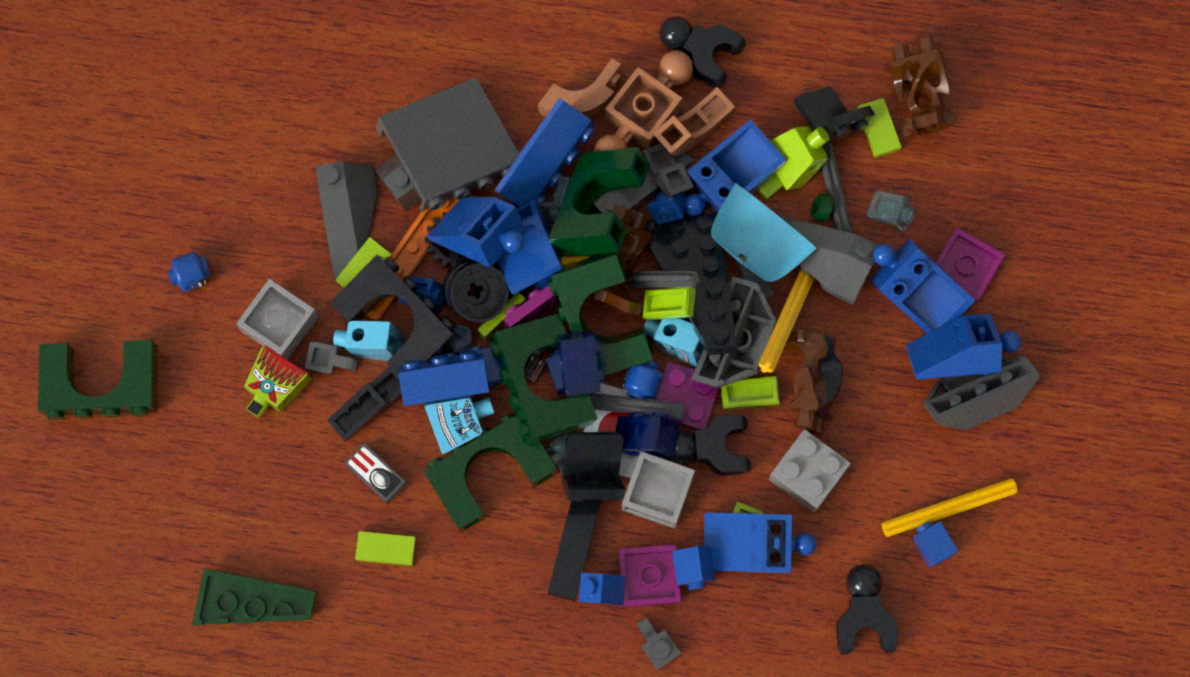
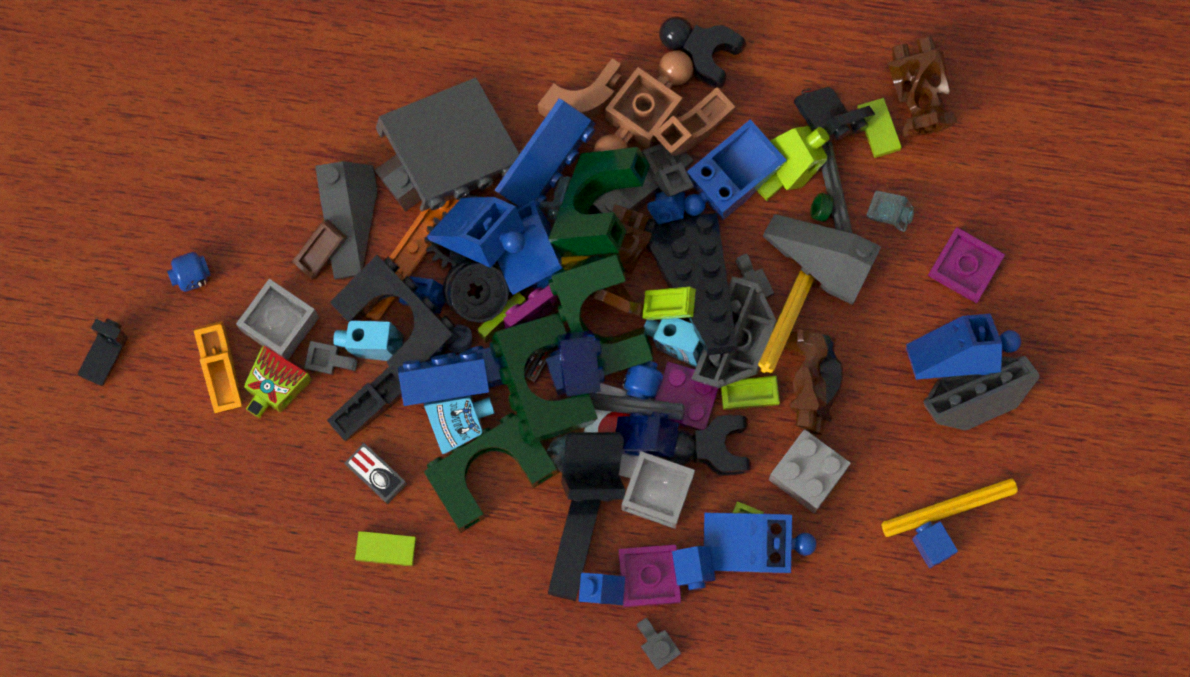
(103, 351): none -> black bracket
(133, 394): dark green arch -> none
(218, 366): none -> light orange slope
(244, 599): dark green wing -> none
(319, 249): none -> reddish brown tile
(360, 260): lime tile -> none
(663, 279): dark grey axle -> none
(756, 231): medium azure piece -> none
(865, 610): black piece -> none
(919, 286): blue slope -> none

